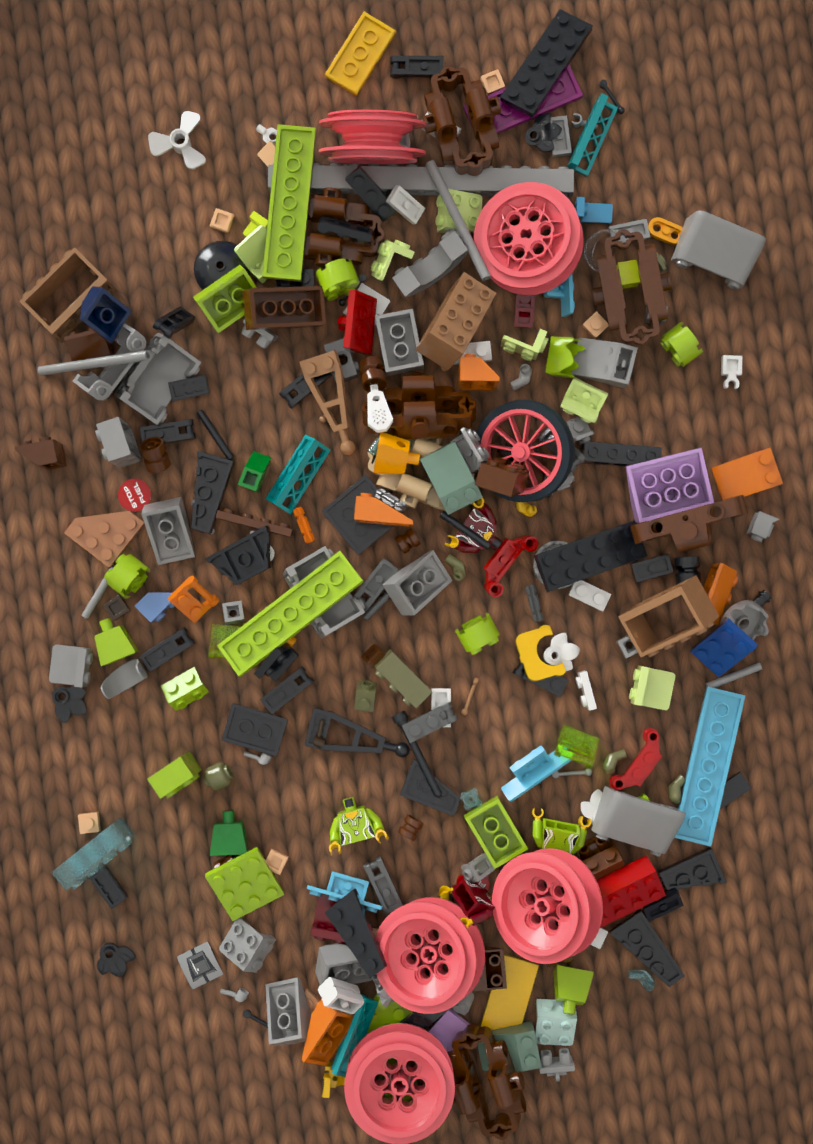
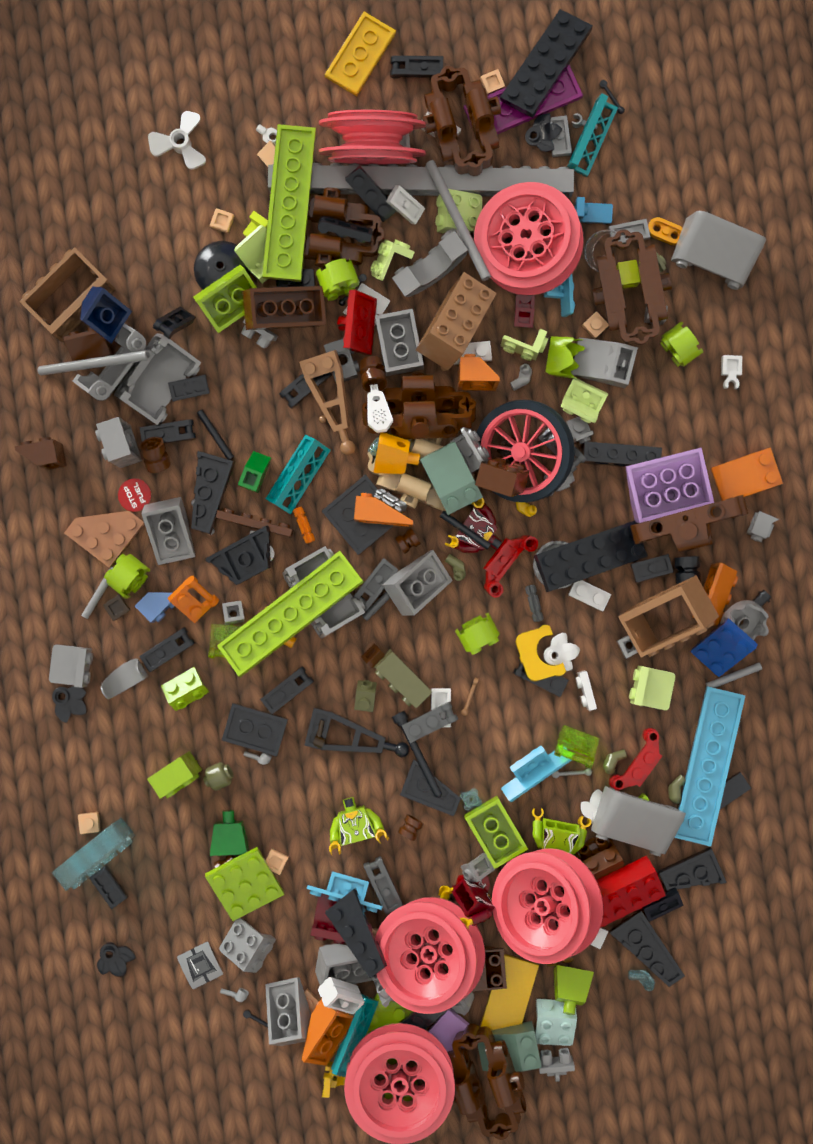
(113, 643): lime torso -> none
(277, 662): black bracket -> none

